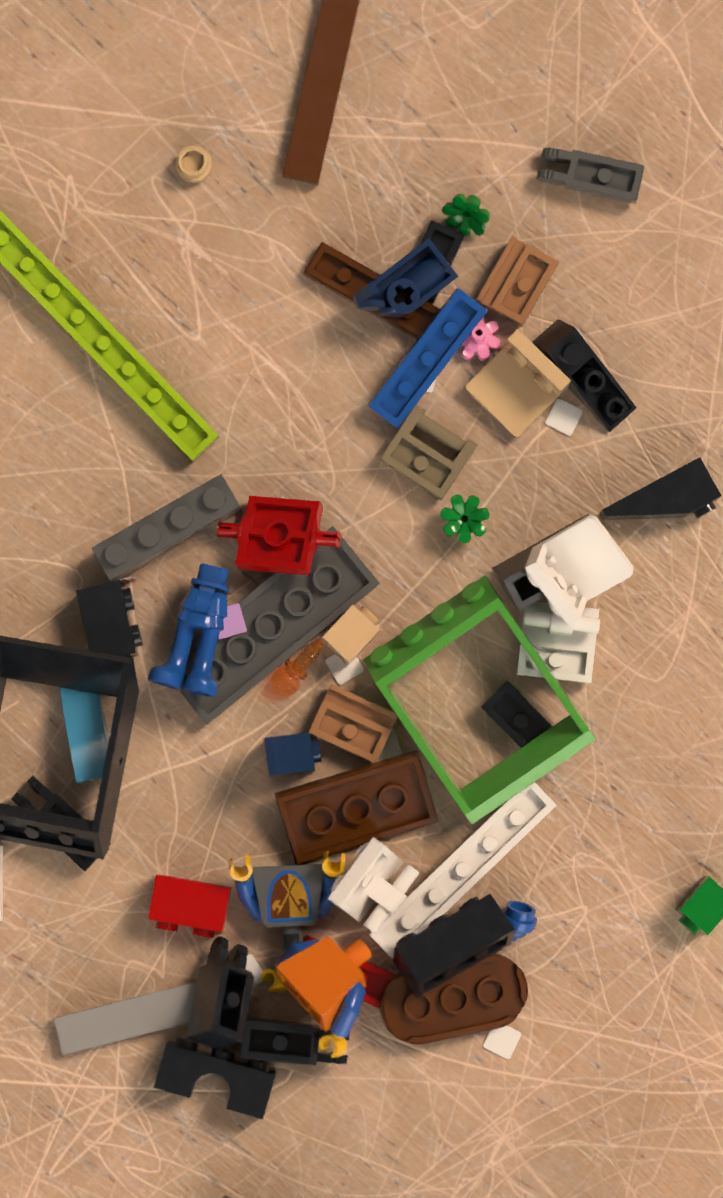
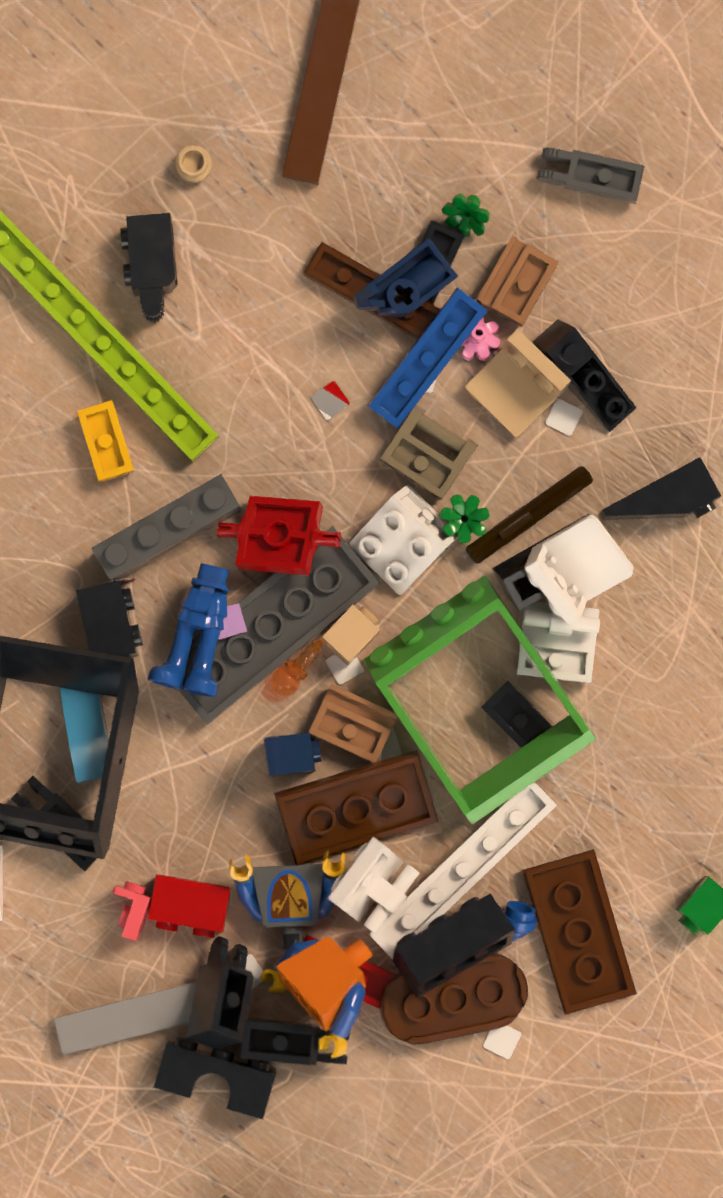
(105, 441): none -> yellow plate
(133, 916): none -> coral bracket
(151, 259): none -> black hinge
(330, 400): none -> light grey sticker
(402, 539): none -> white bracket
(529, 515): none -> dark brown axle
(579, 931): none -> reddish brown tile

